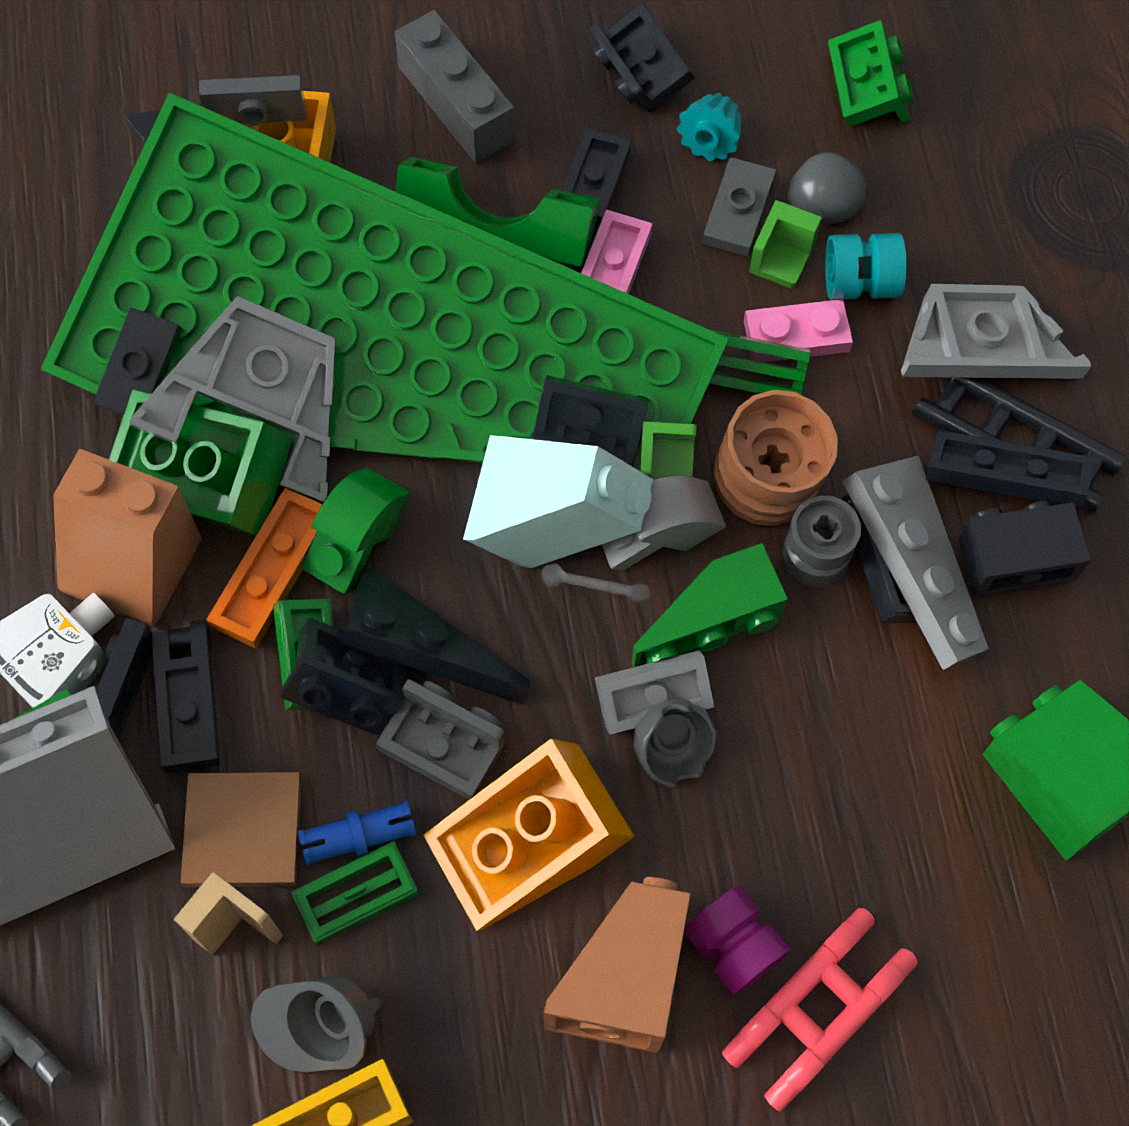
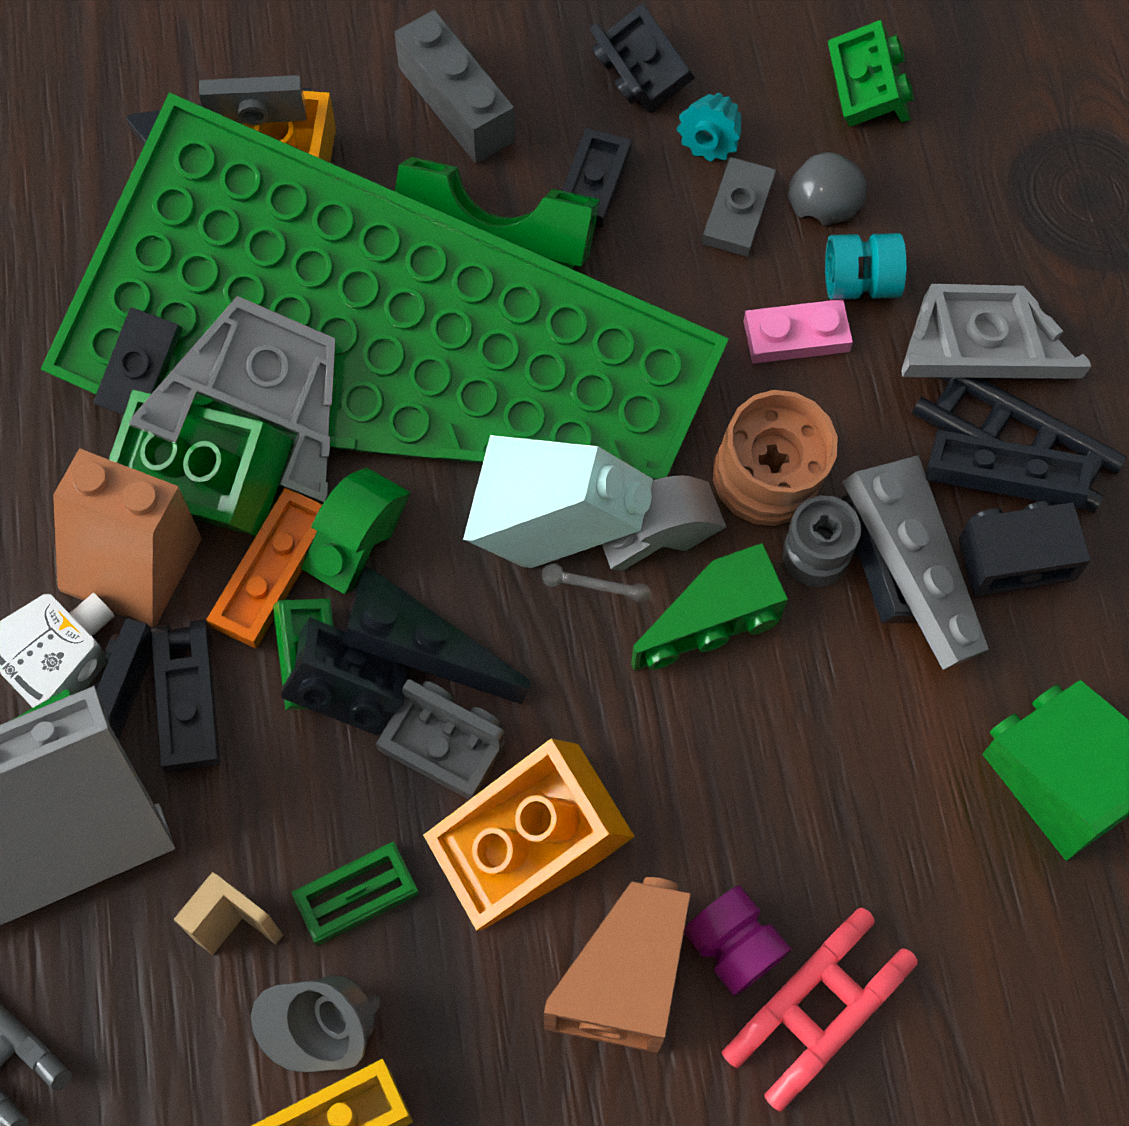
(242, 829): medium nougat tile -> none
(356, 833): blue pin -> none
(591, 417): black bracket -> none
(618, 250): bright pink plate -> none
(633, 691): light grey plate -> none
(667, 449): bright green panel -> none
(674, 741): dark grey hair -> none
(766, 347): green tile -> none
(784, 244): bright green panel -> none

